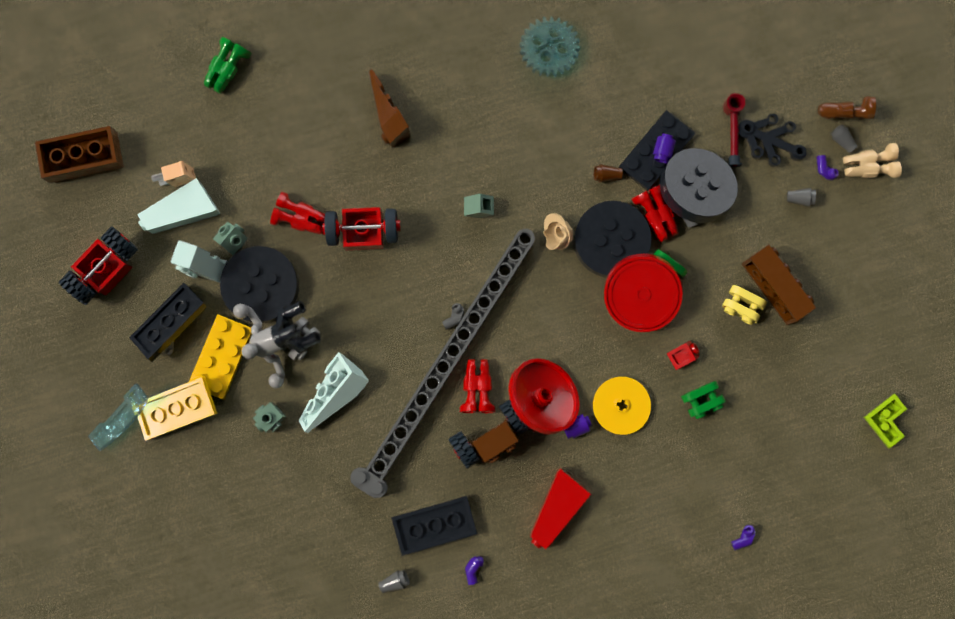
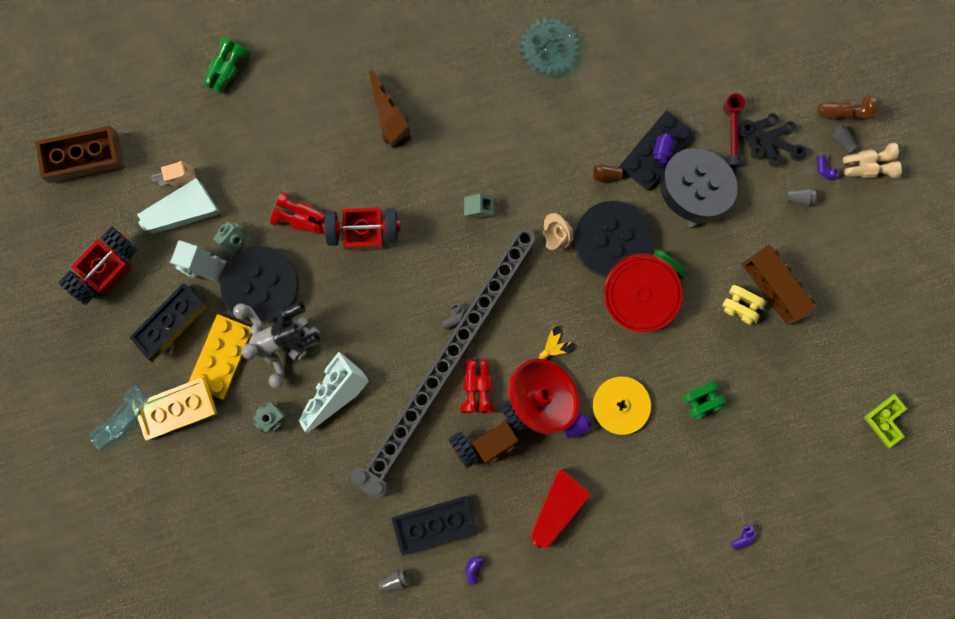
(551, 345): none -> yellow piece
(658, 217): red piece -> none
(683, 354): red bracket -> none

